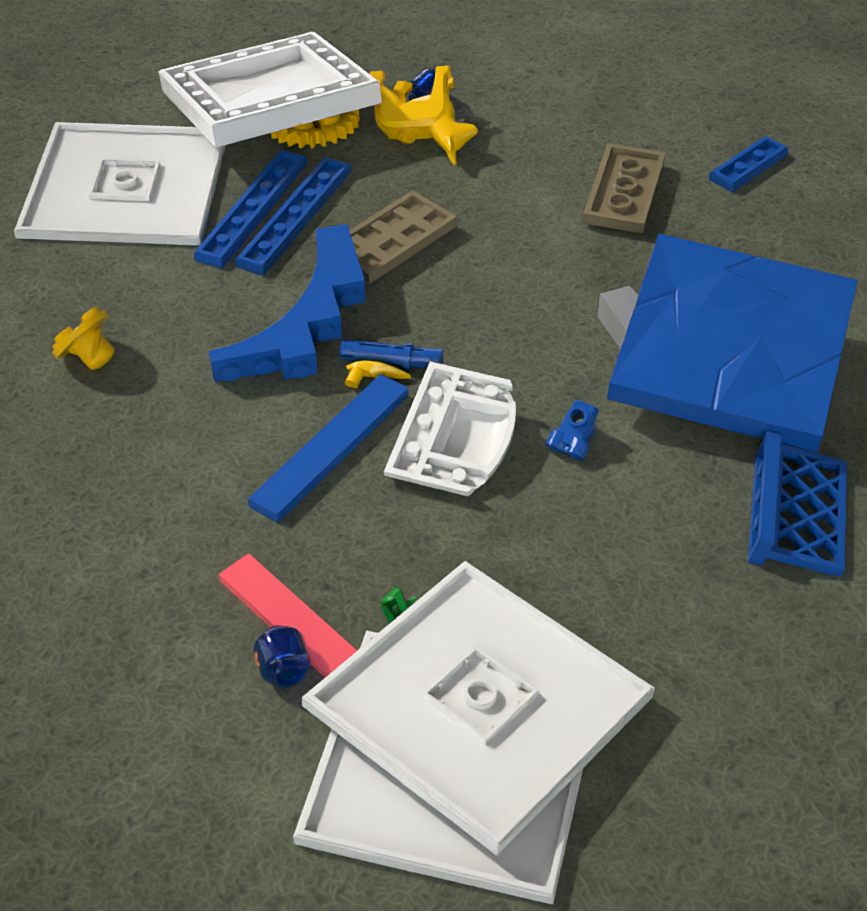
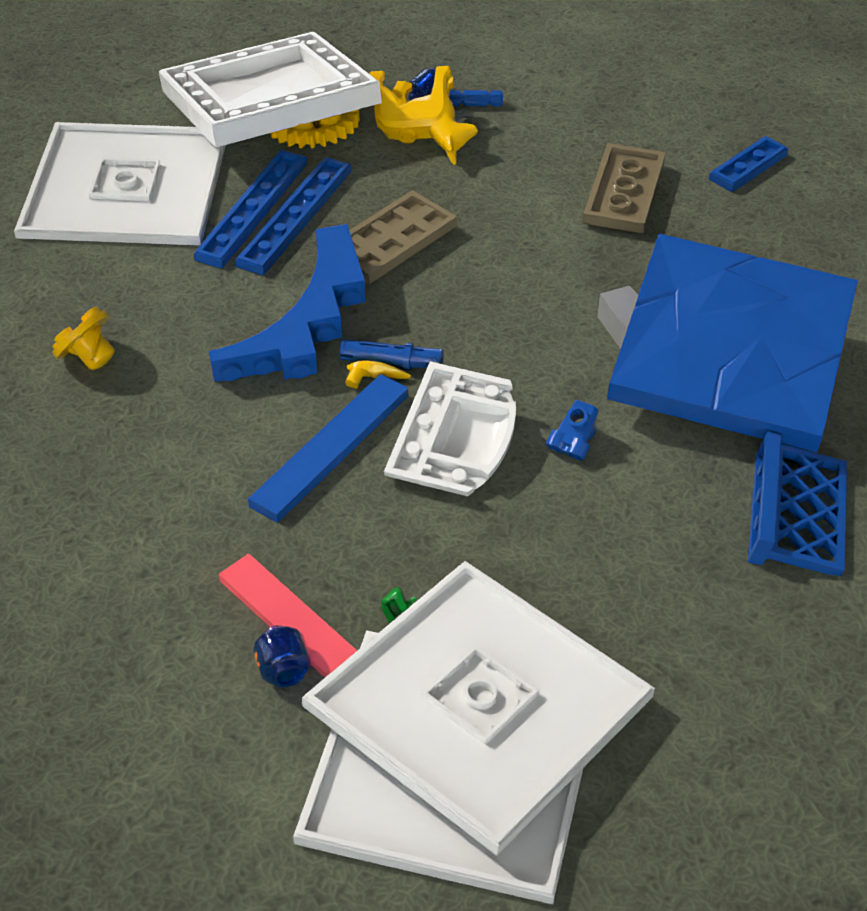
(476, 97): none -> blue axle

